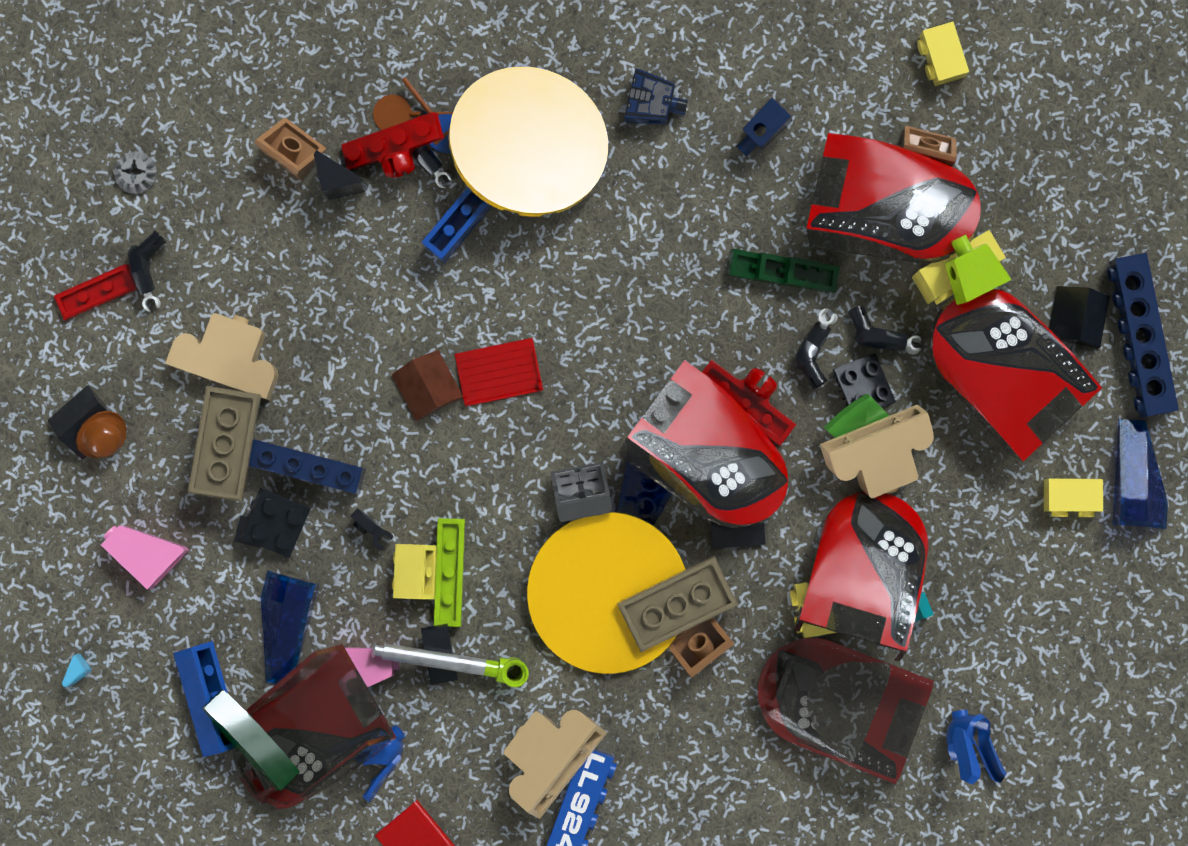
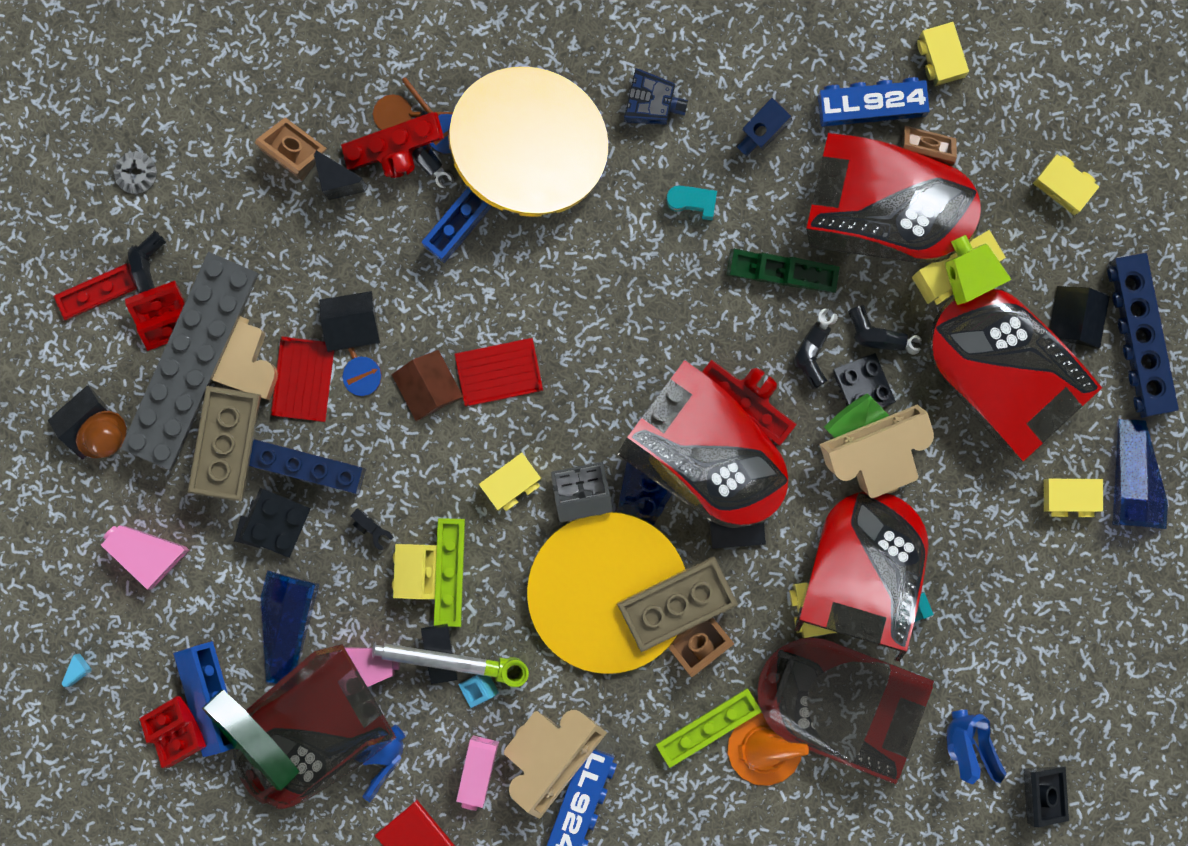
(156, 313): none -> red slope
(173, 732): none -> red slope
(189, 361): none -> dark grey plate
(302, 379): none -> red piece
(349, 321): none -> black slope
(361, 375): none -> blue piece
(477, 772): none -> bright pink slope
(478, 689): none -> medium azure slope
(511, 482): none -> light yellow brick
(692, 198): none -> teal leg
(708, 727): none -> lime plate
(762, 754): none -> orange piece
(874, 102): none -> blue brick
(1046, 796): none -> black slope
(1066, 184): none -> light yellow brick

